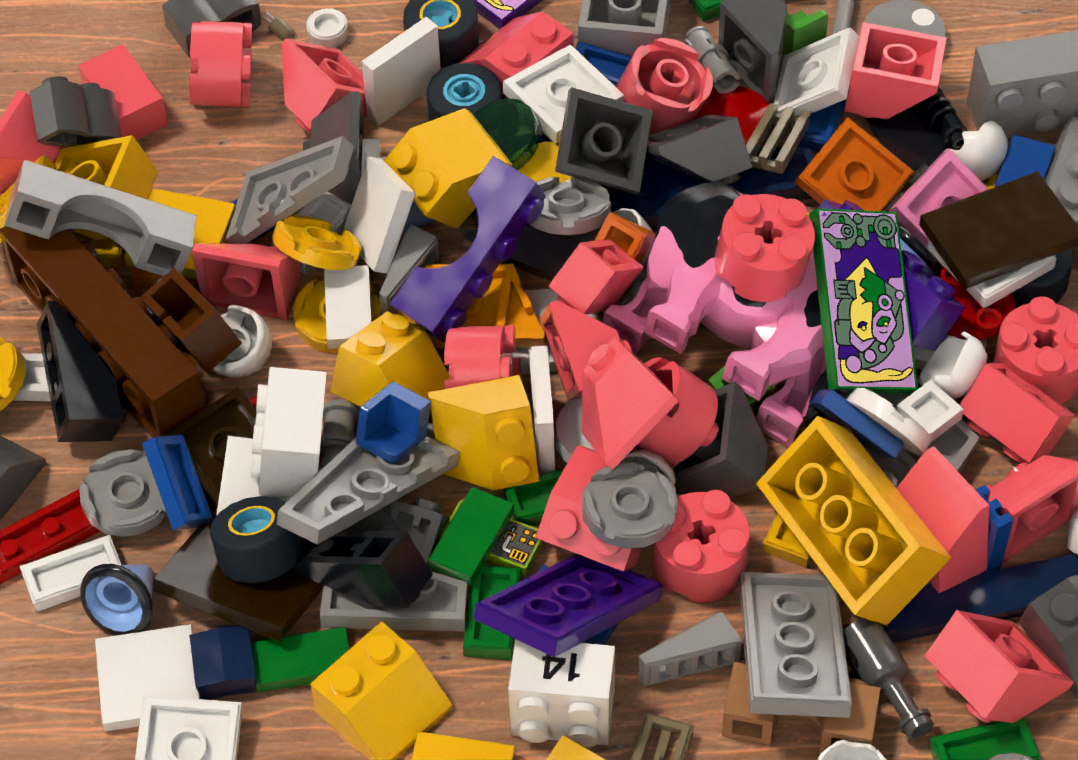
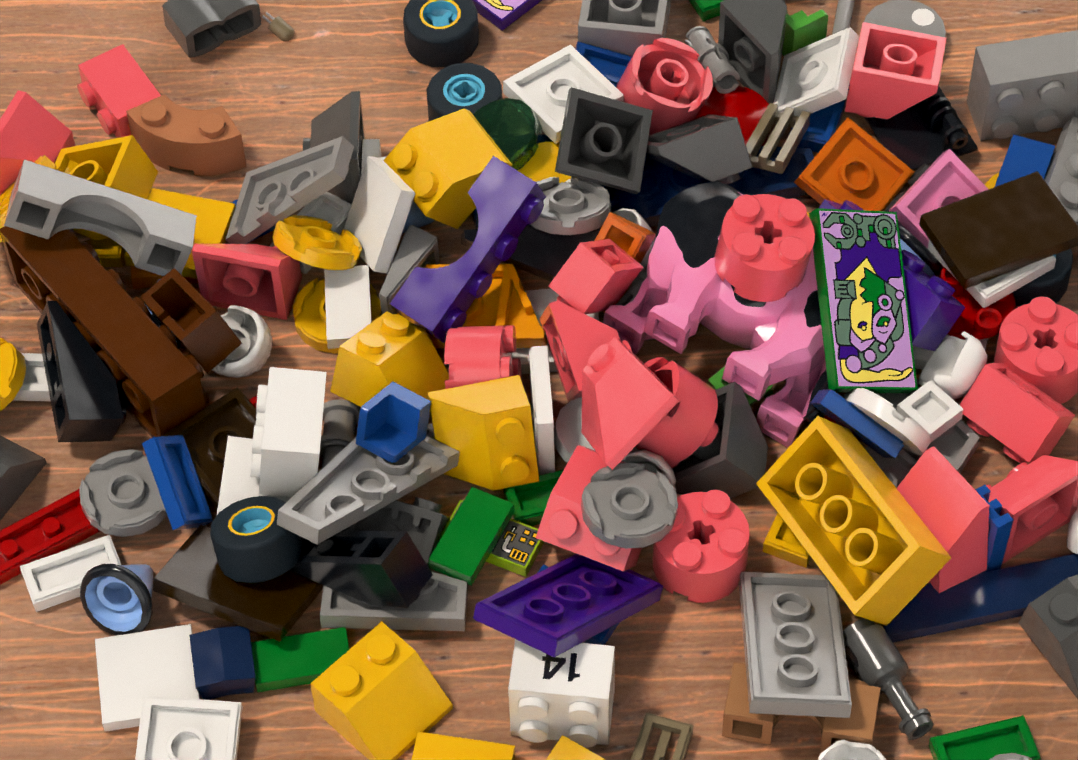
(73, 113): dark grey brick -> none
(187, 137): none -> nougat brick
(220, 64): coral brick -> none
(317, 79): coral slope -> none
(327, 28): white tile -> none
(401, 70): white tile -> none
(479, 638): green tile -> none
(521, 45): coral slope -> none
(696, 650): light grey slope -> none
(983, 150): white hair -> none
(995, 667): coral slope -> none

